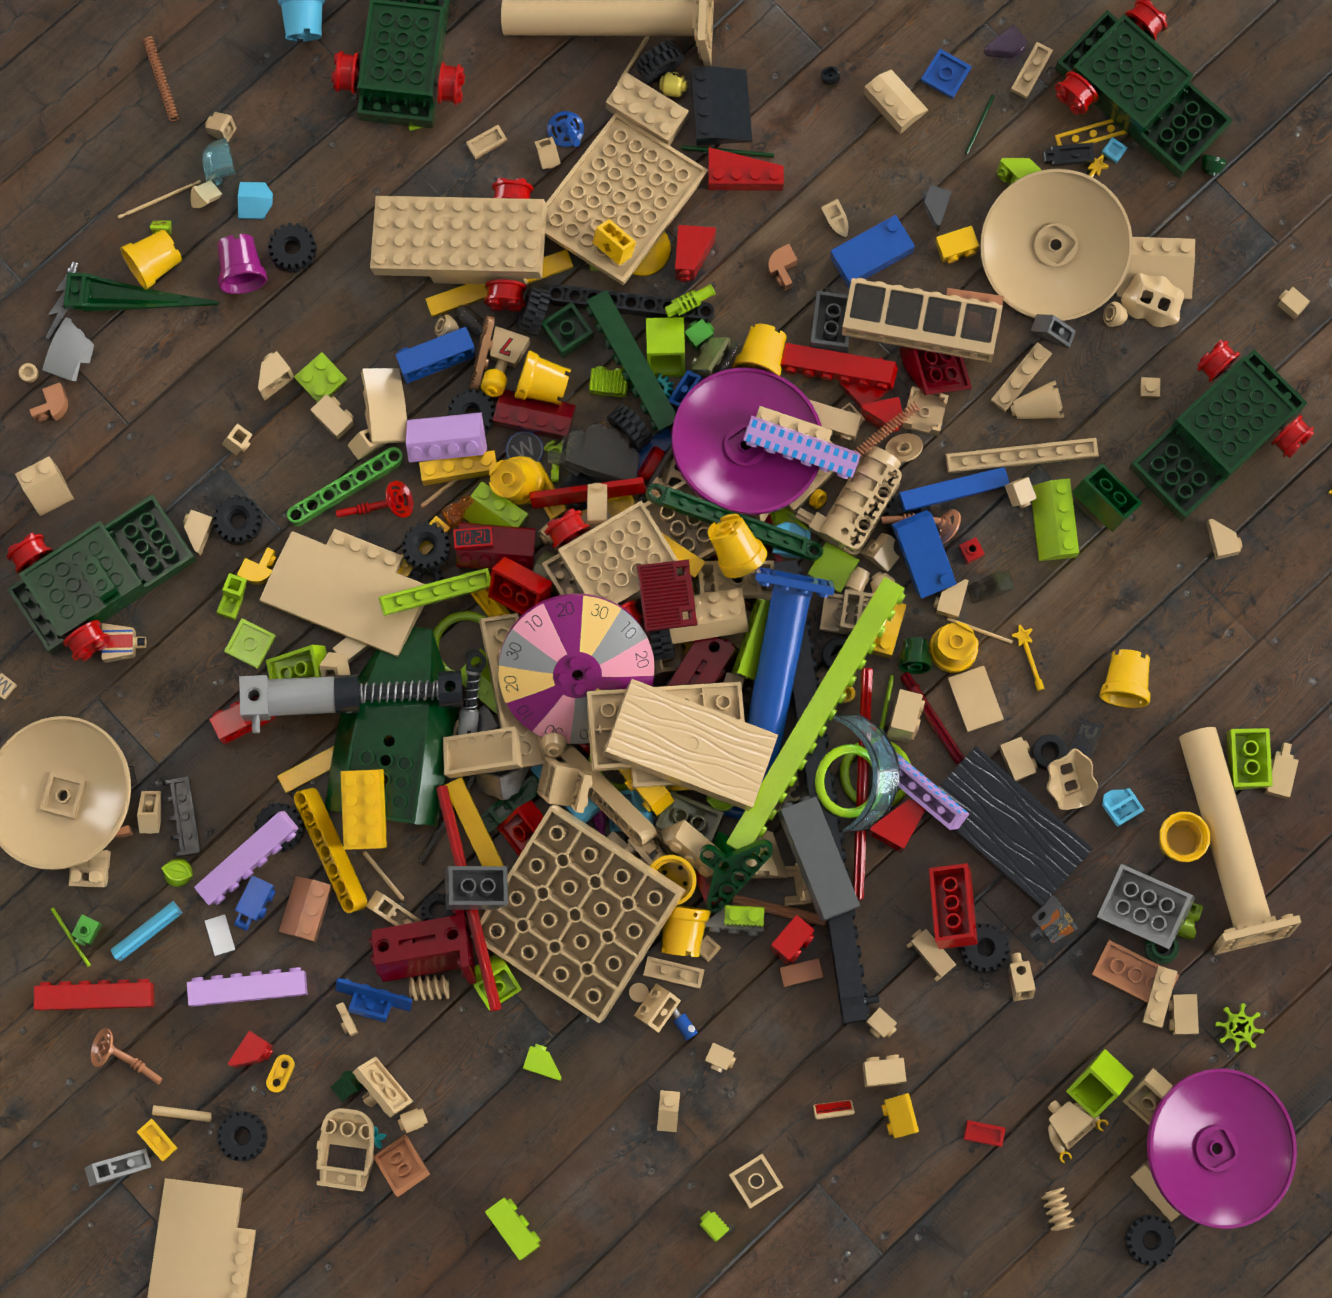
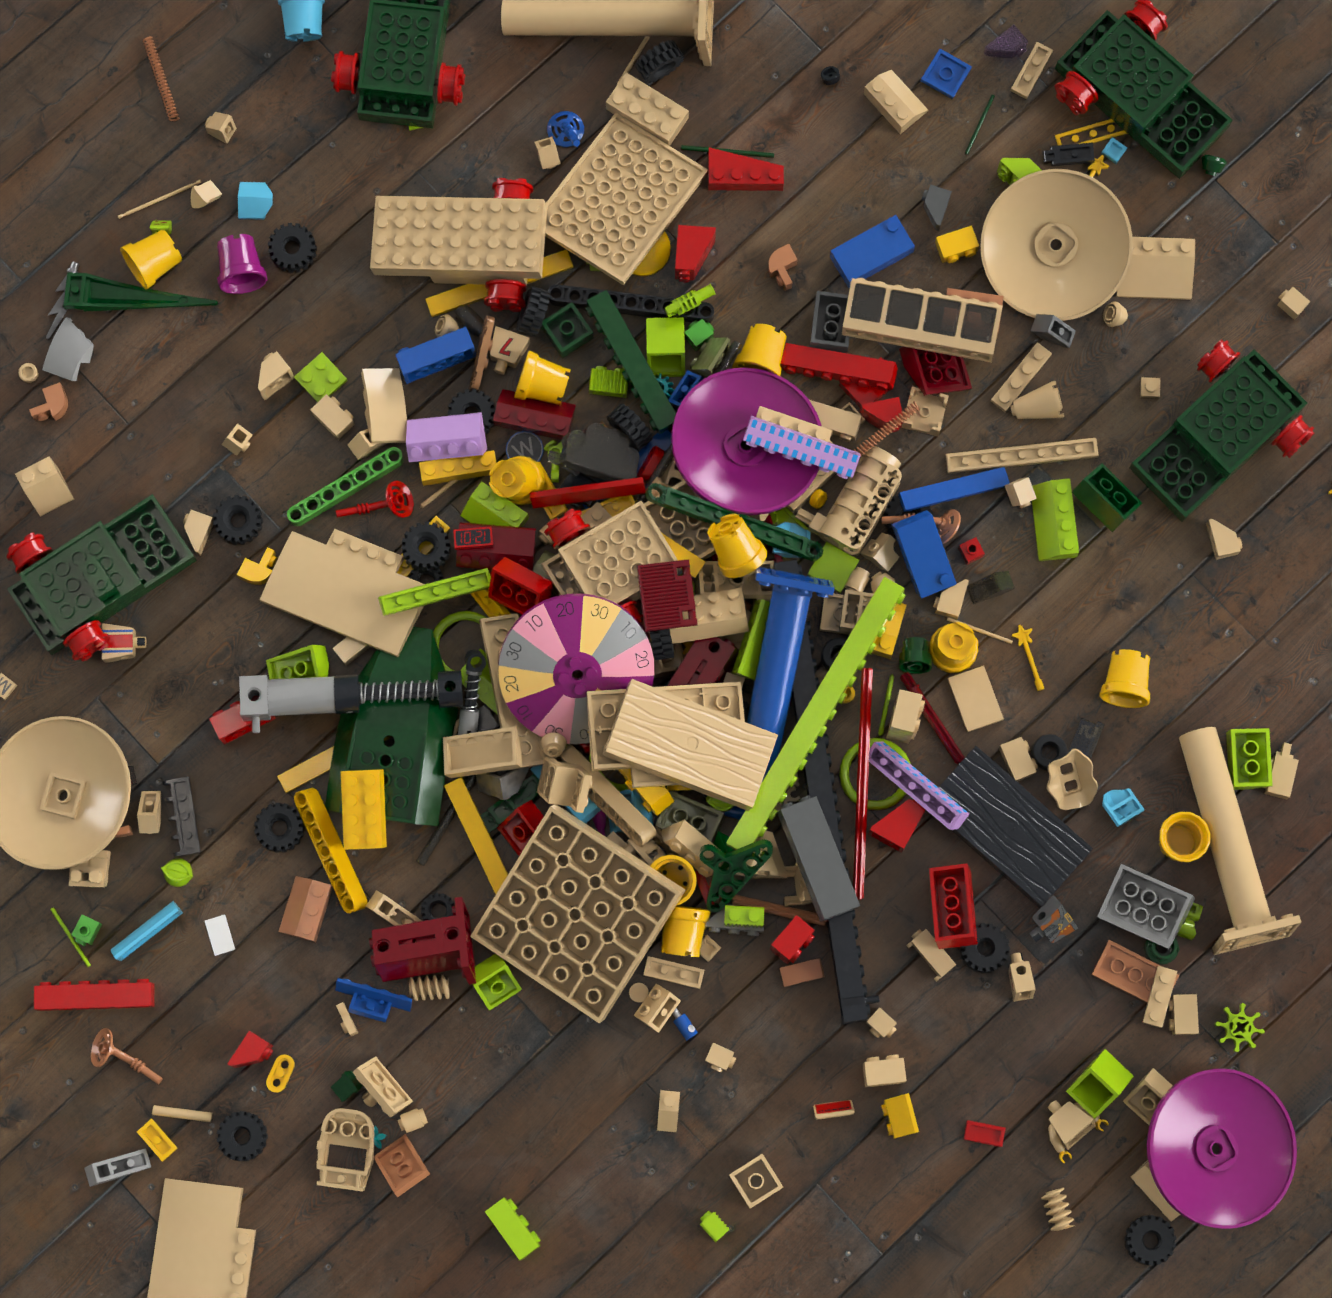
(217, 161): clear light blue brick -> none
(232, 596): lime slope -> none
(246, 858): lavender brick -> none
(246, 988): lavender brick -> none
(250, 643): lime tile -> none
(254, 902): blue brick -> none
(334, 665): tan slope -> none
(383, 875): tan axle -> none
(454, 512): clear orange pin -> none
(473, 915): red axle -> none
(476, 887): dark grey brick -> none
(486, 142): tan tile -> none
(493, 382): yellow head -> none
(541, 1063): lime slope -> none
(597, 503): tan slope -> none
(614, 242): yellow brick -> none
(673, 84): light yellow head -> none
(720, 105): black slope -> none
(820, 775): lime wedge -> none
(836, 217): tan plate -> none
(884, 767): clear light blue windscreen -> none
(905, 447): tan dish -> none
(1160, 287): tan piece -> none

